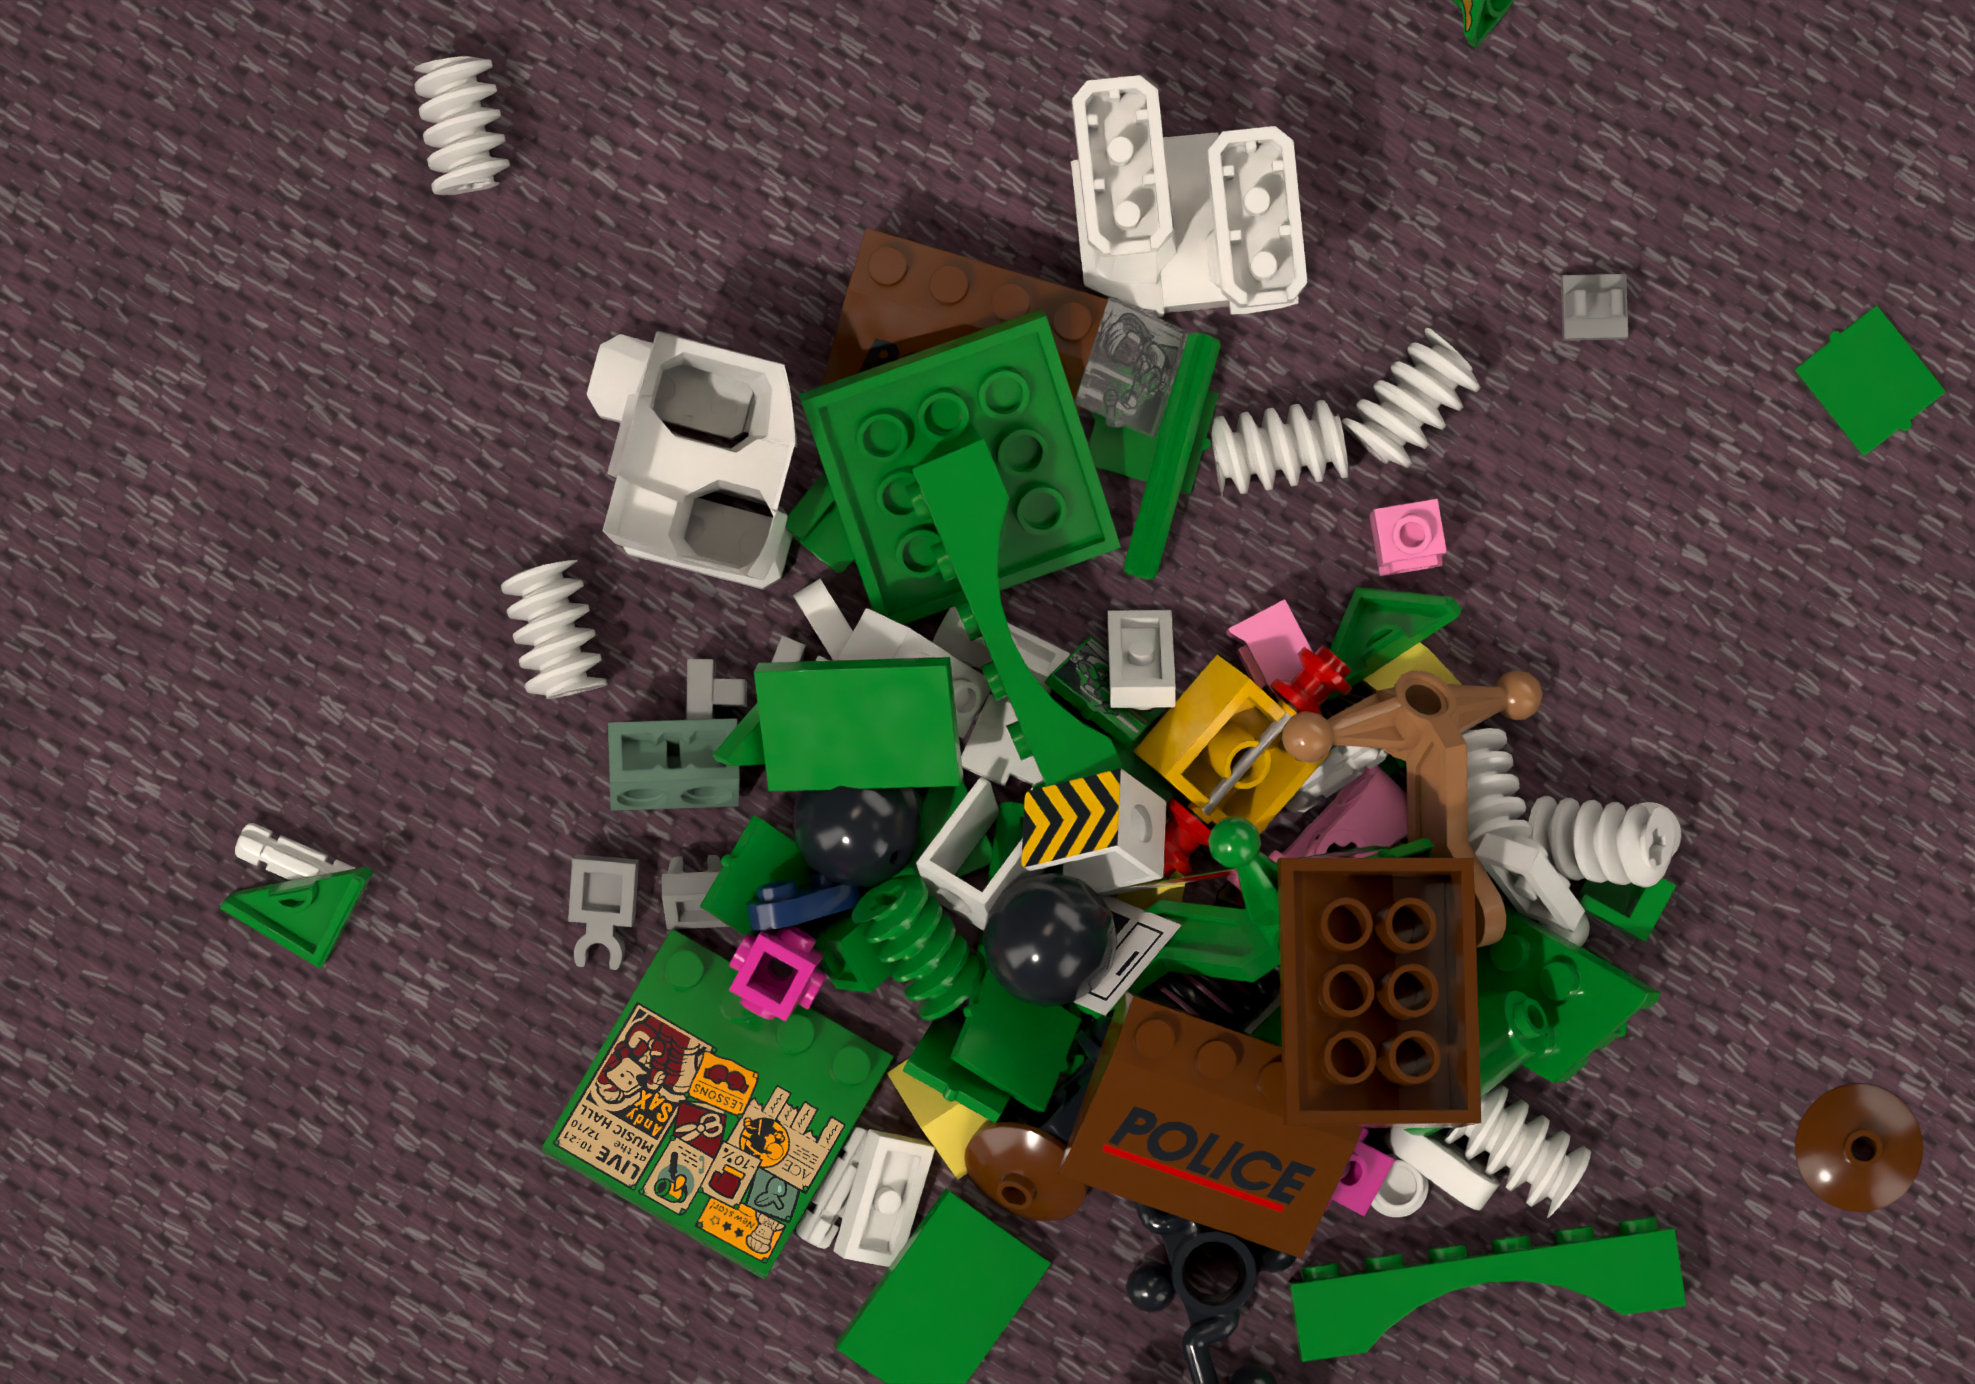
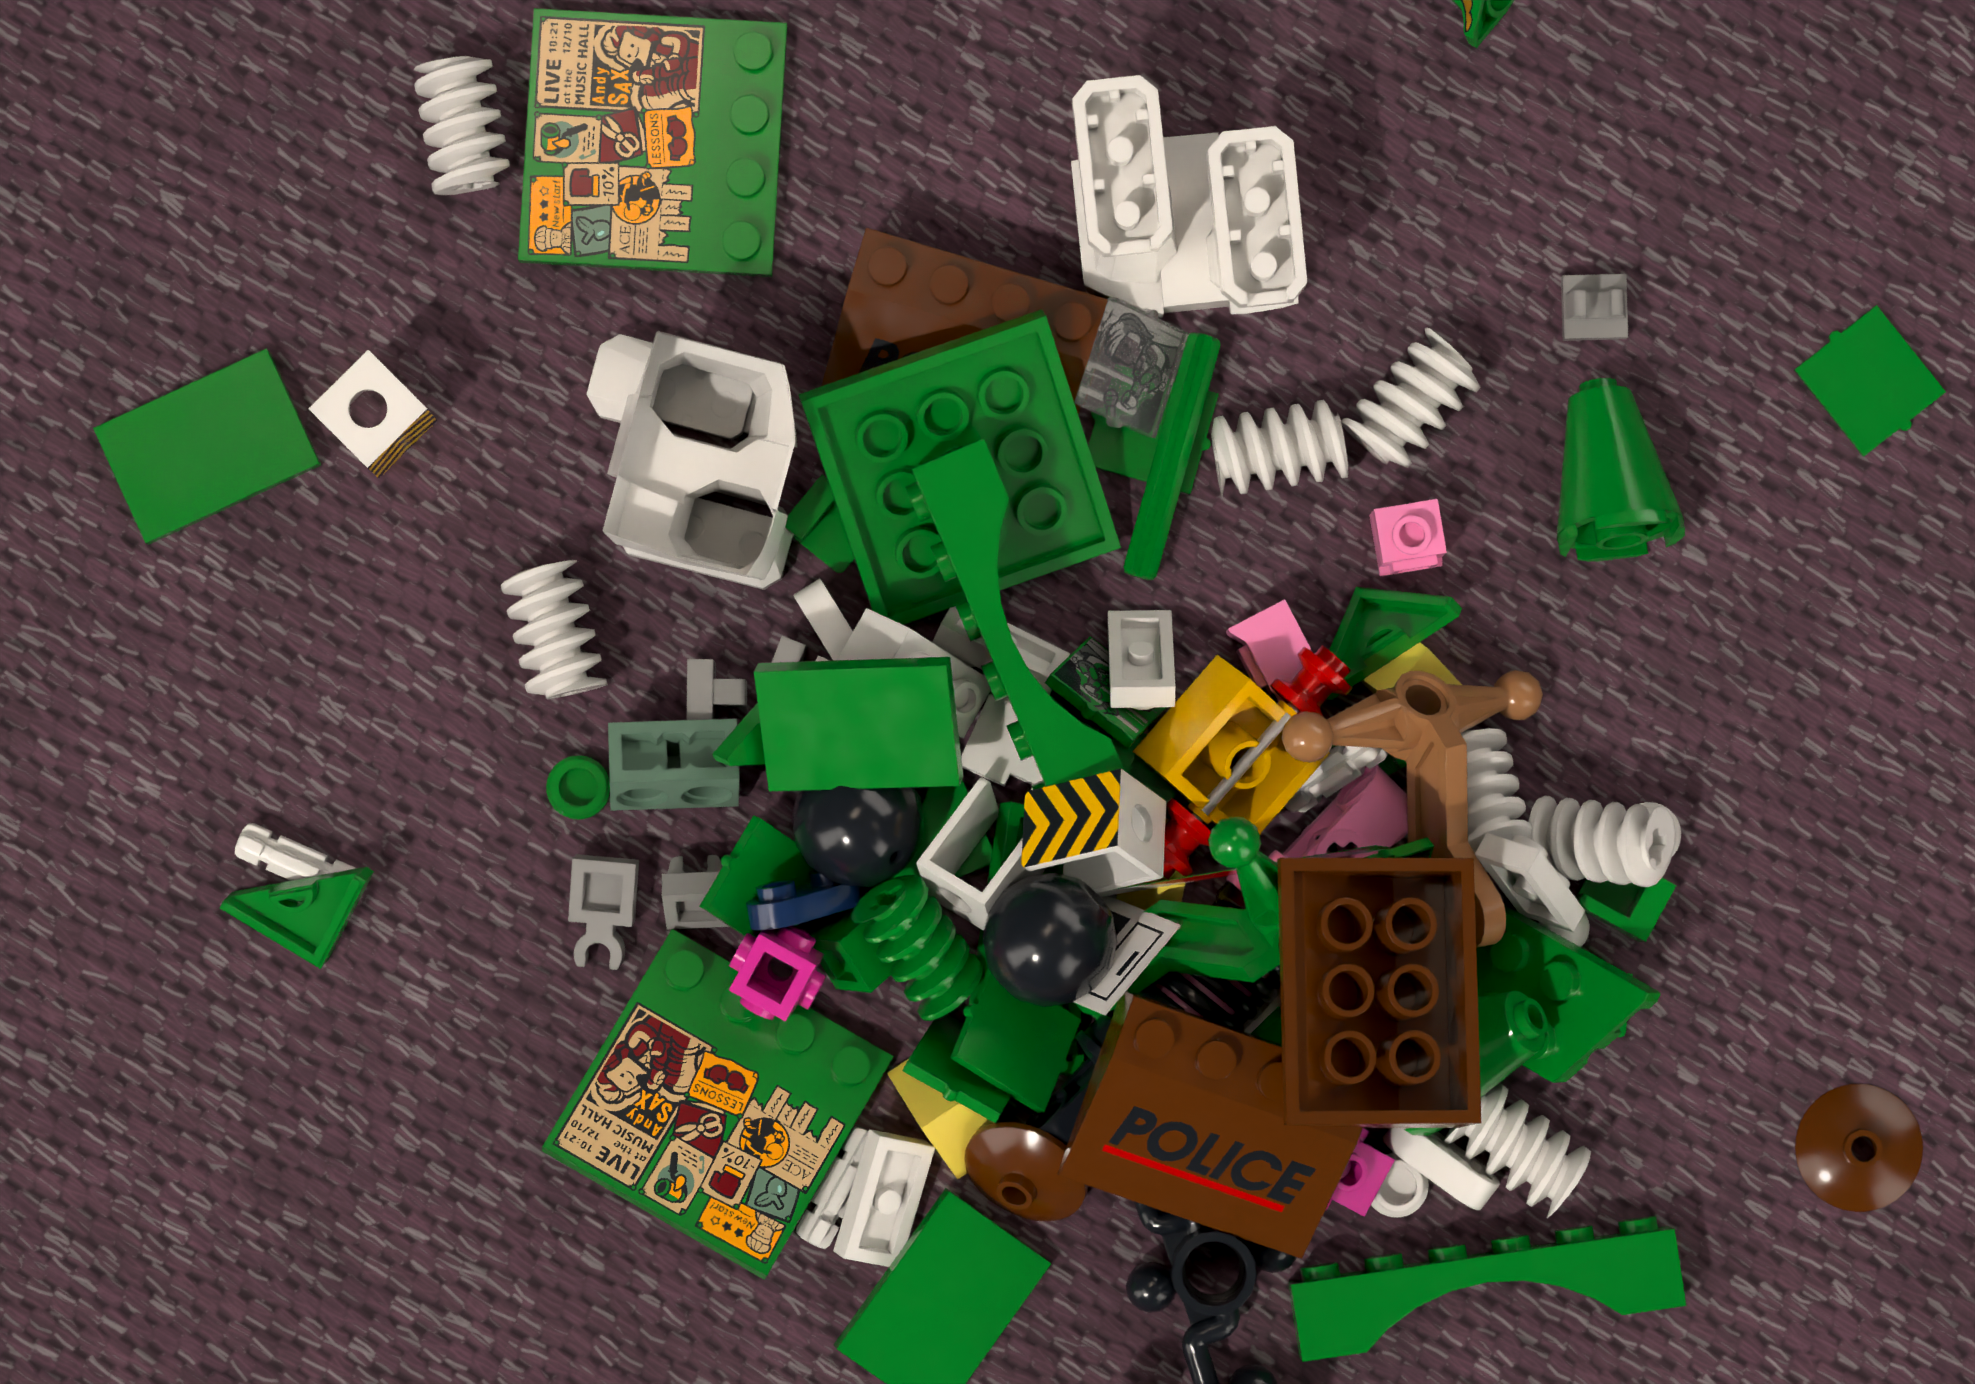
(207, 446): none -> green tile
(385, 443): none -> white piece
(578, 787): none -> green tile
(653, 142): none -> plate
(1612, 479): none -> green cone

